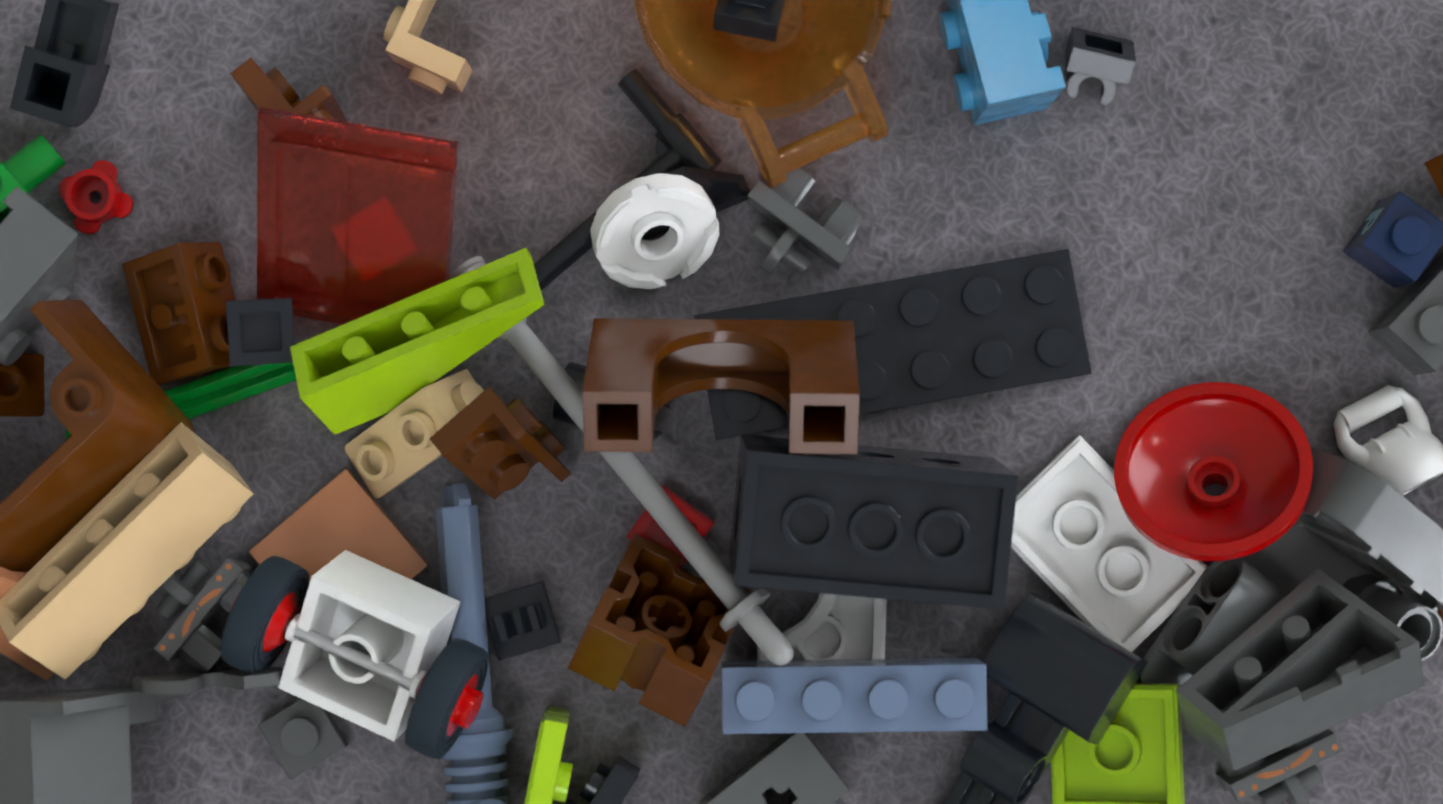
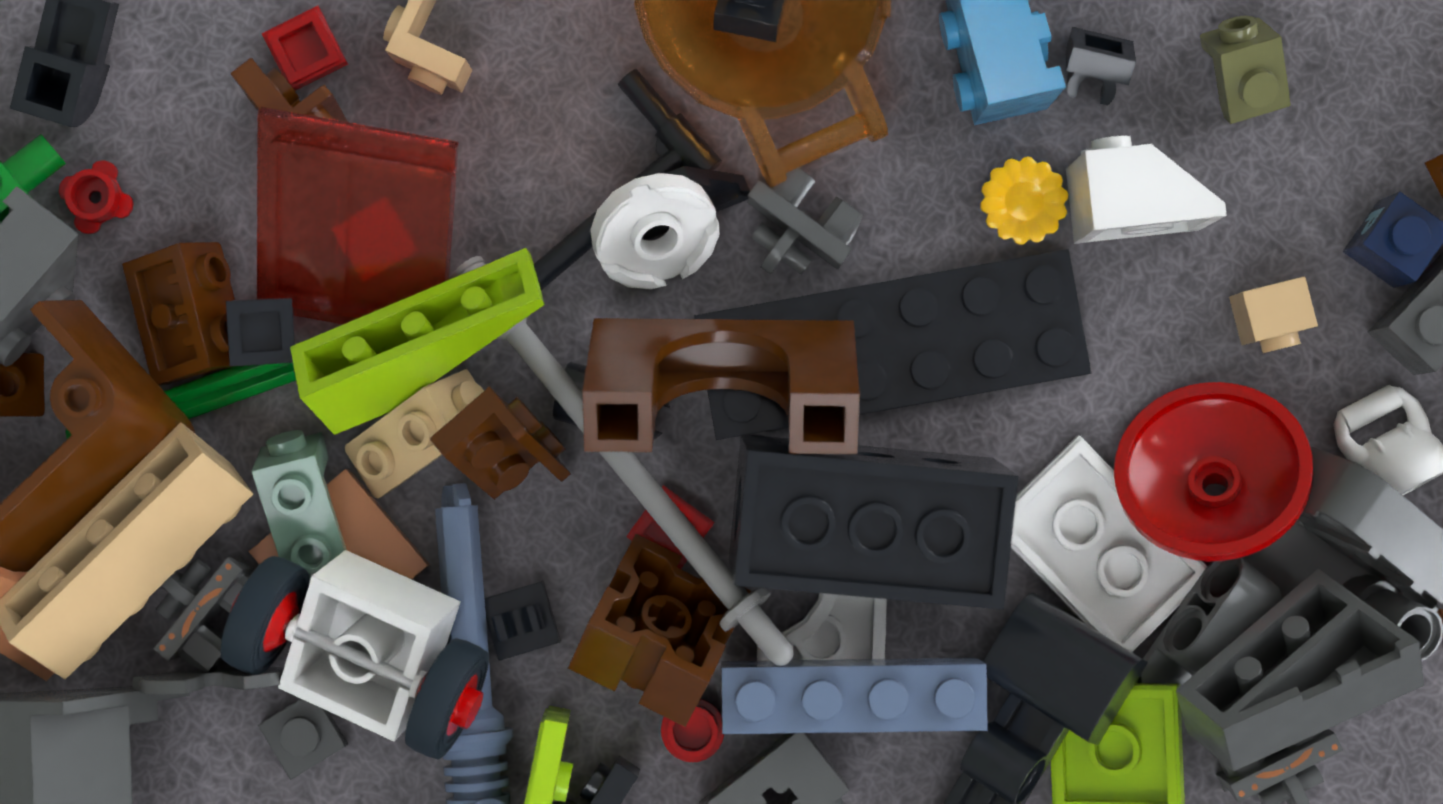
(298, 500): none -> sand green bracket
(305, 48): none -> red tile
(699, 738): none -> red plate
(1024, 200): none -> yellow piece
(1134, 193): none -> white slope
(1247, 67): none -> olive bracket
(1274, 314): none -> tan plate

